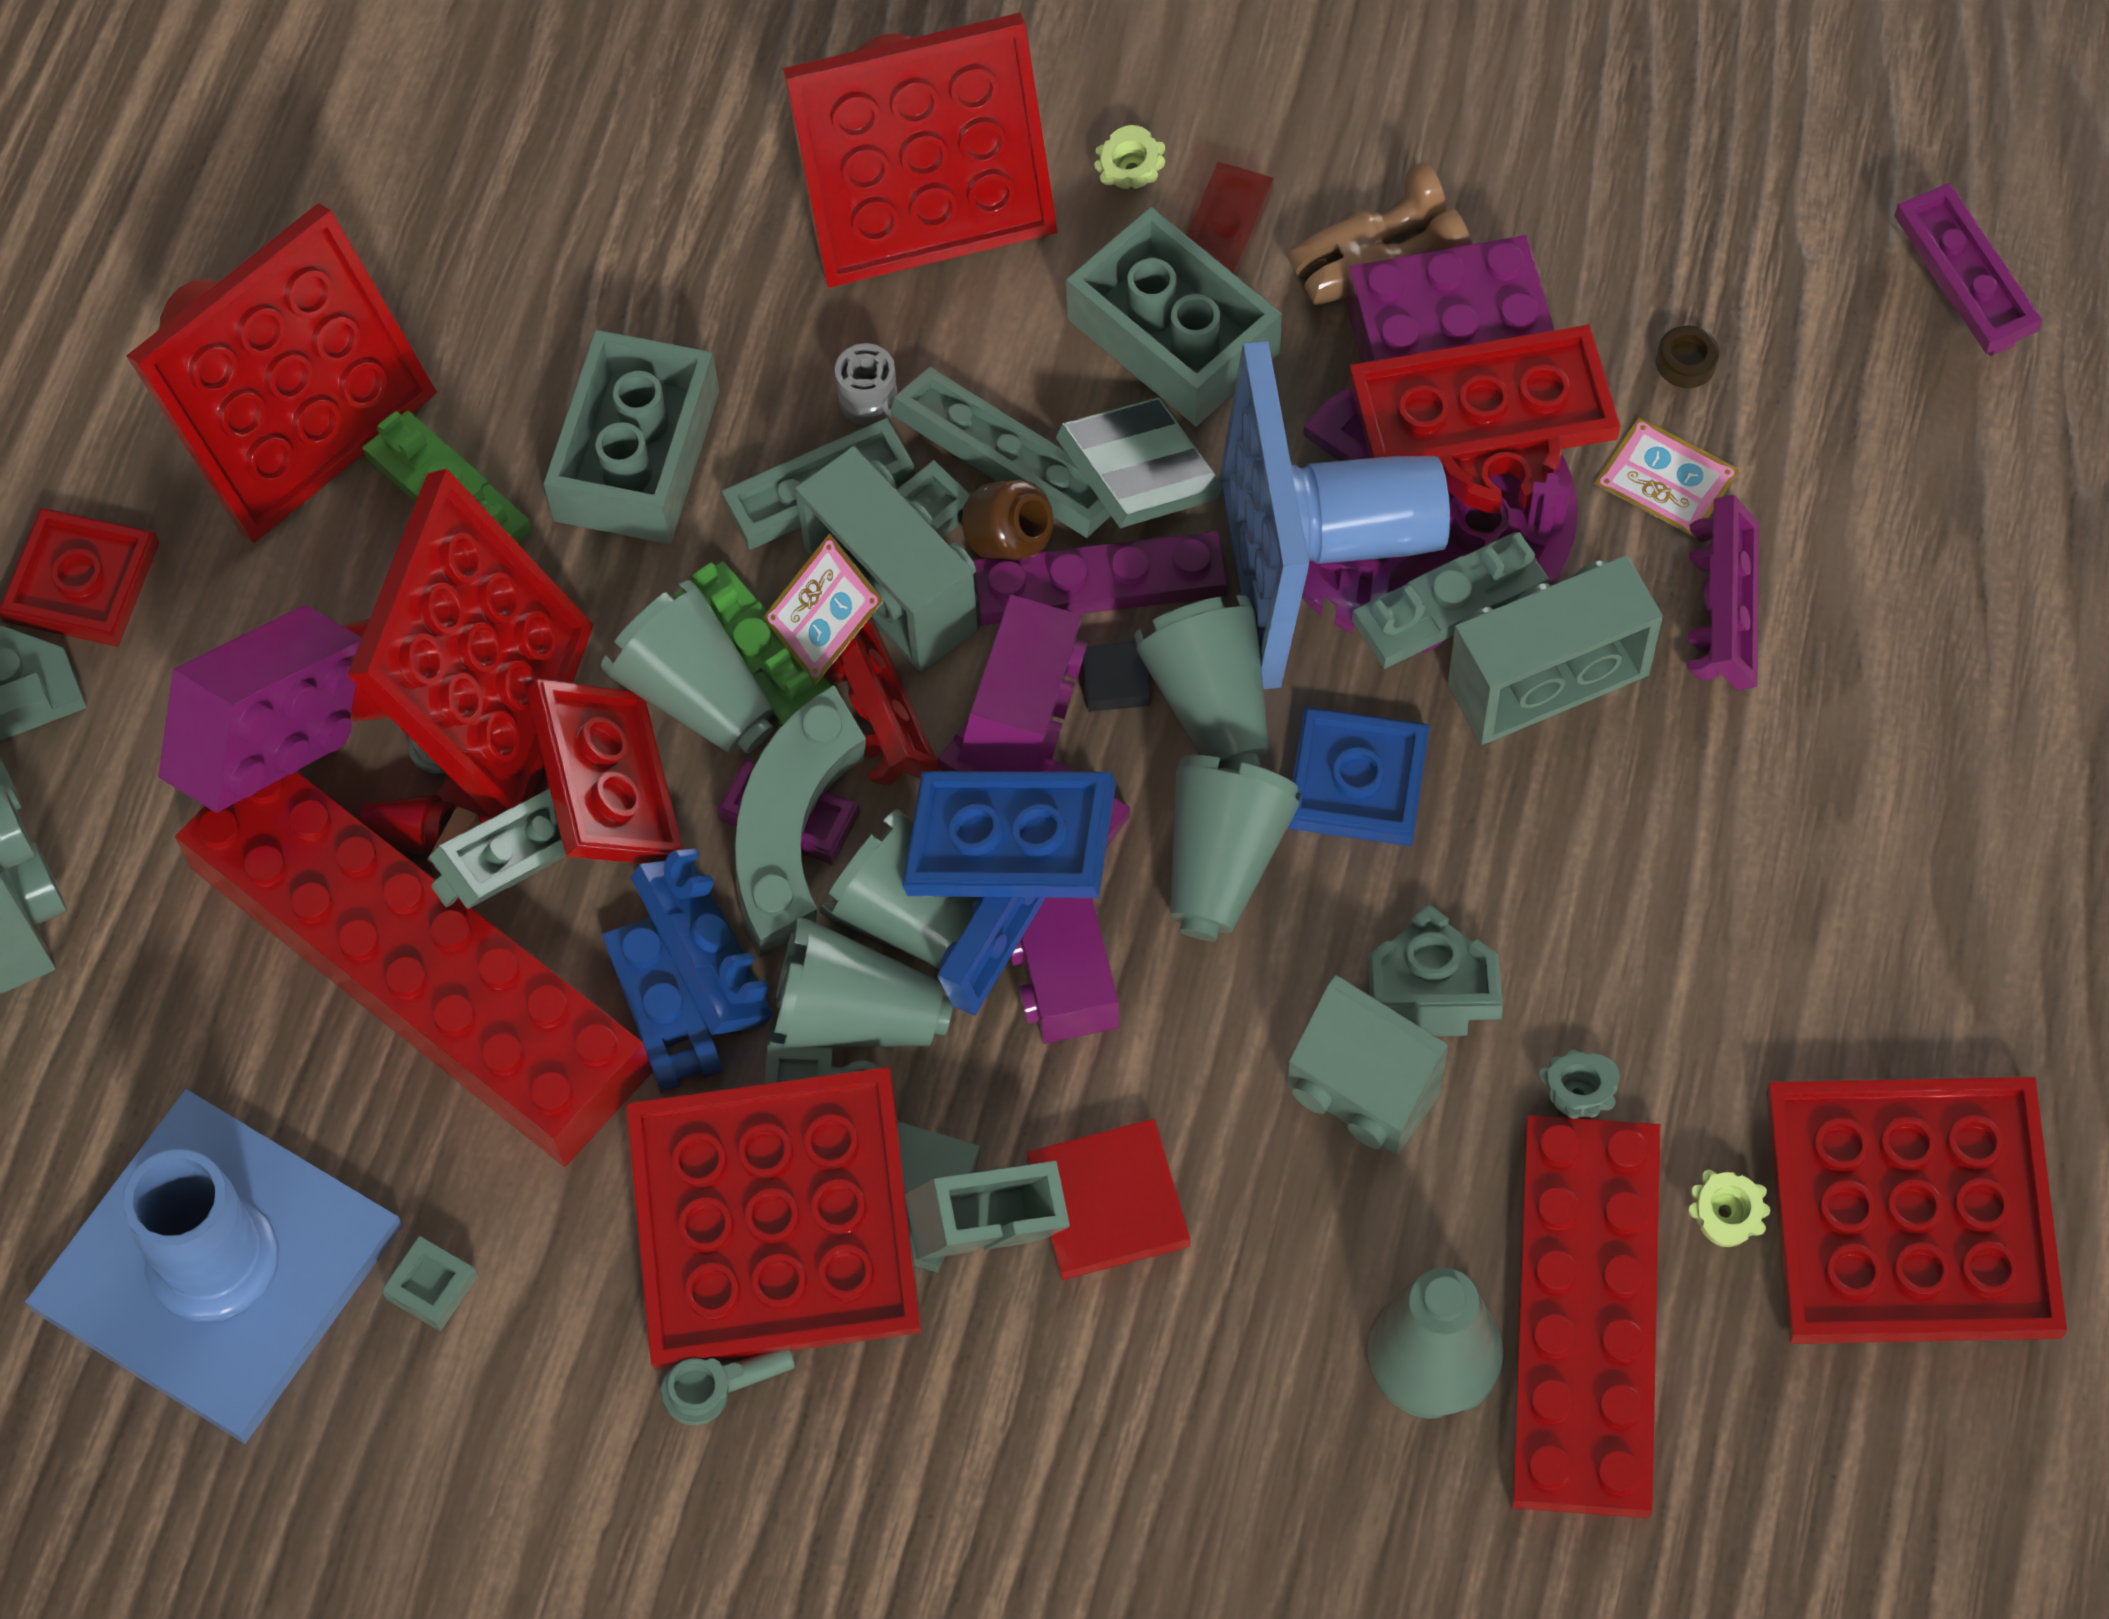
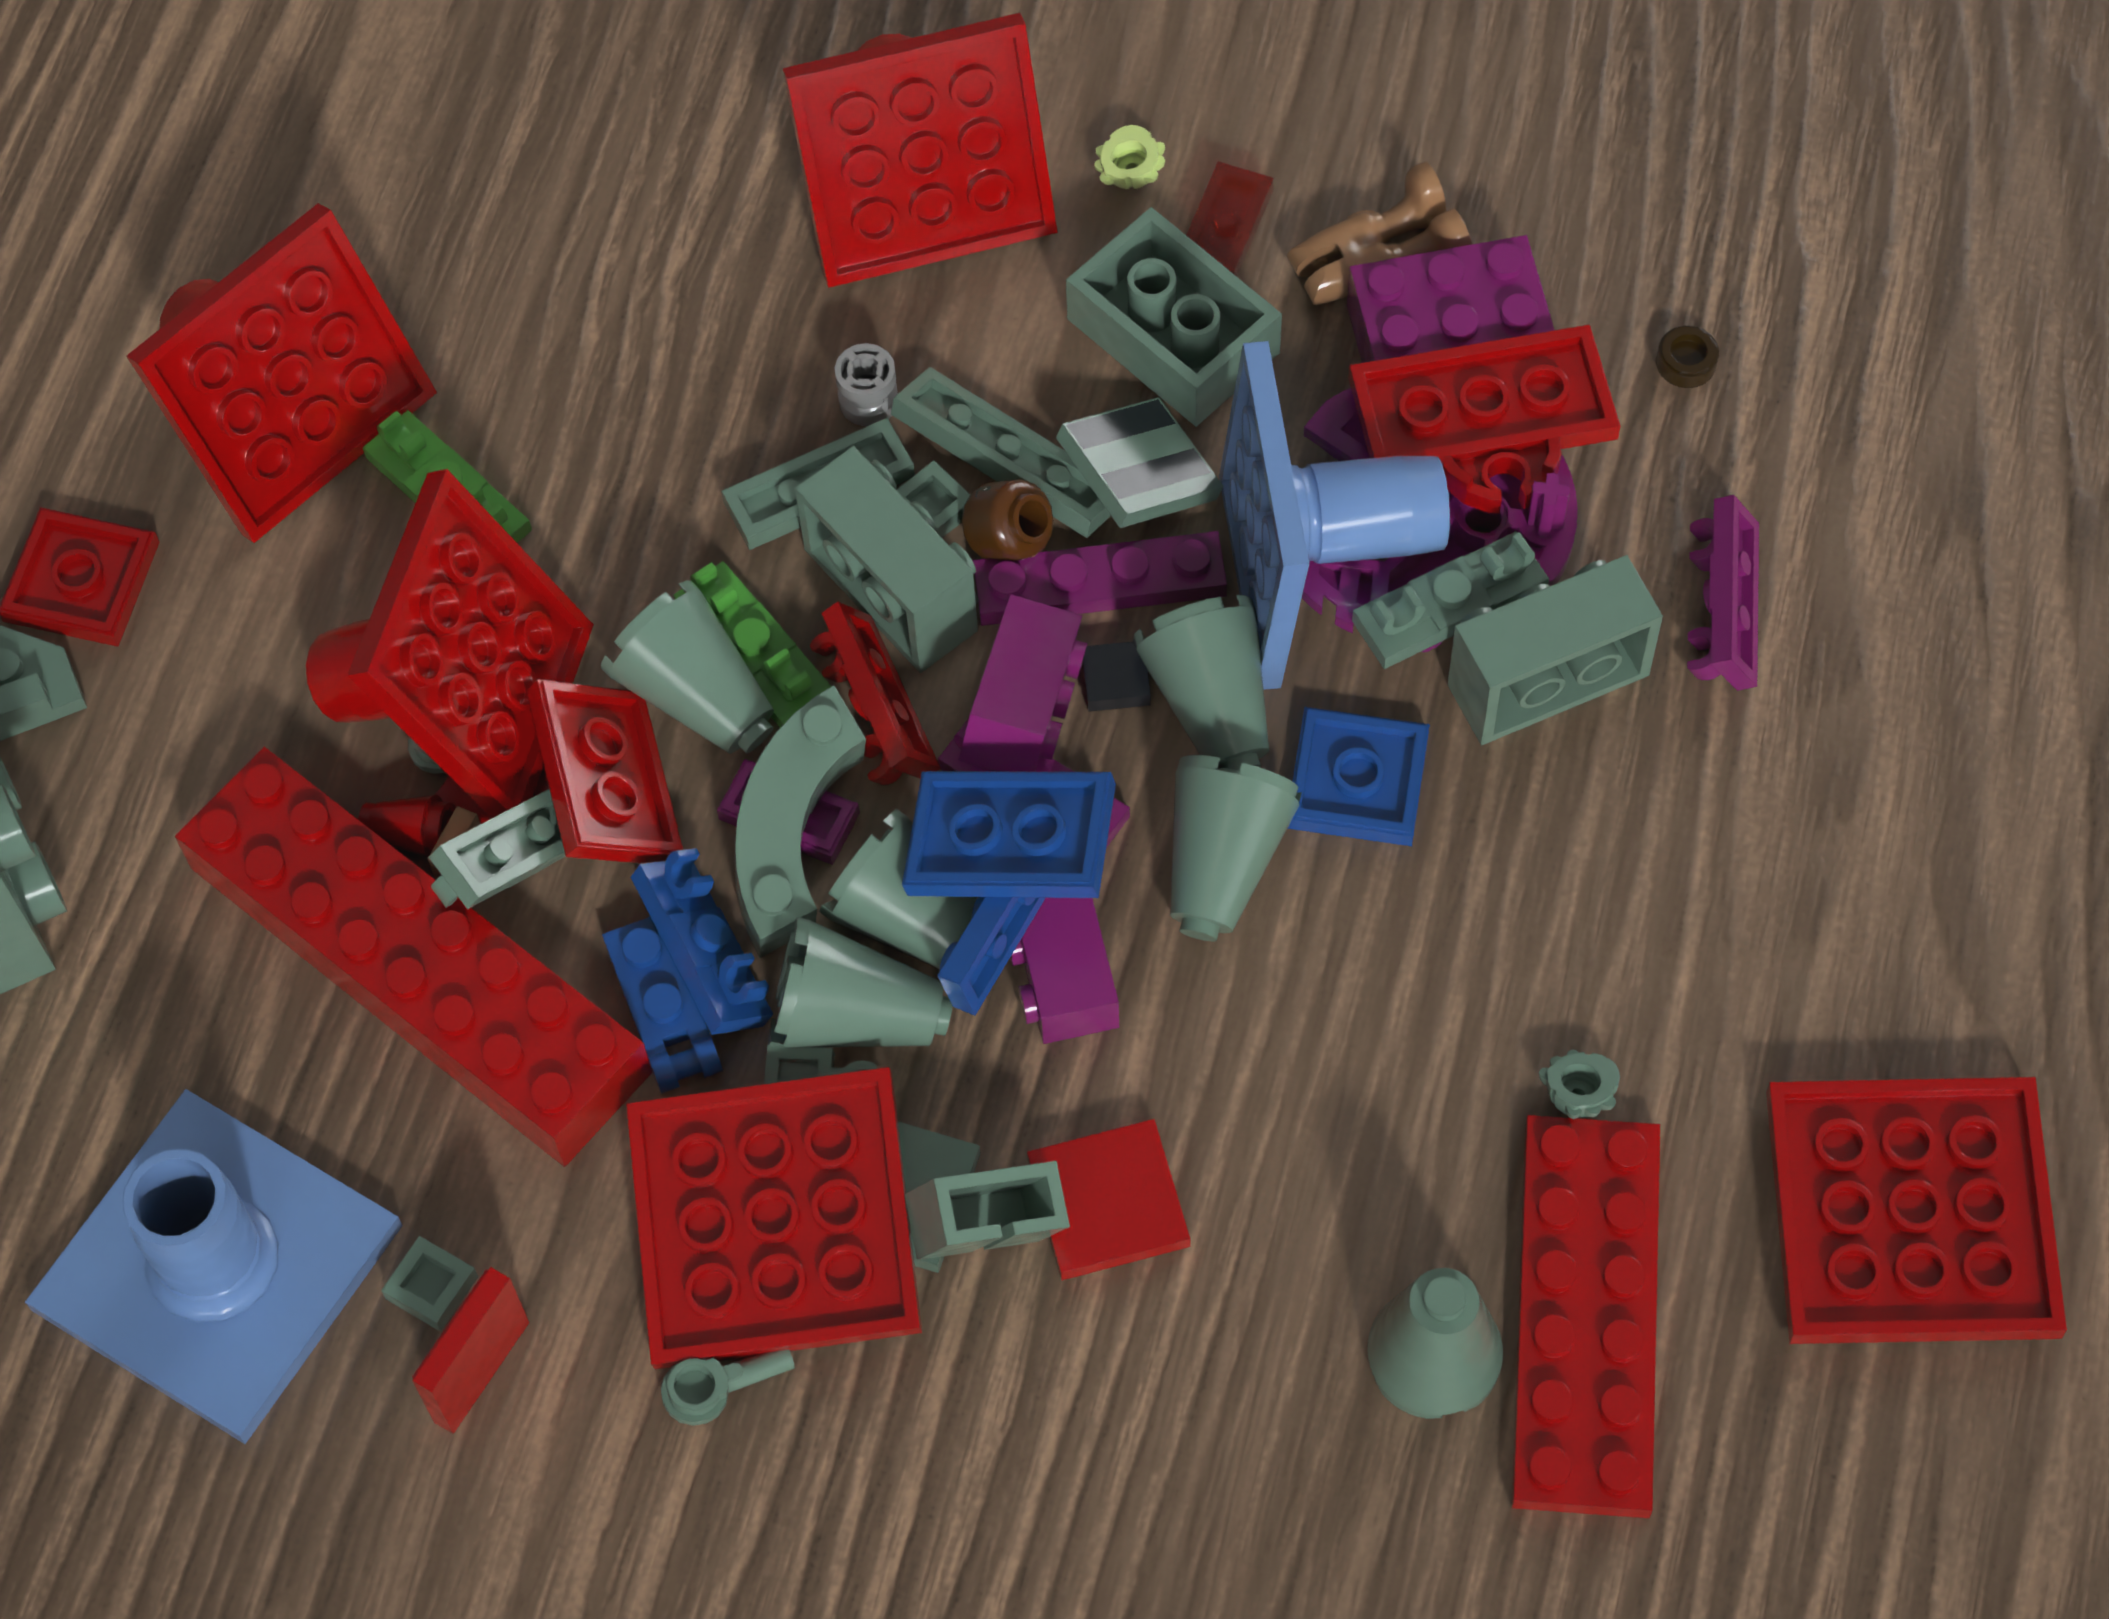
(258, 708): magenta brick -> none
(470, 1349): none -> red tile
(632, 437): sand green brick -> none
(822, 608): sticker -> none
(1367, 1067): sand green slope -> none
(1436, 976): sand green plate -> none
(1666, 475): sticker -> none
(1738, 1198): yellowish green animal -> none
(1968, 269): magenta plate -> none

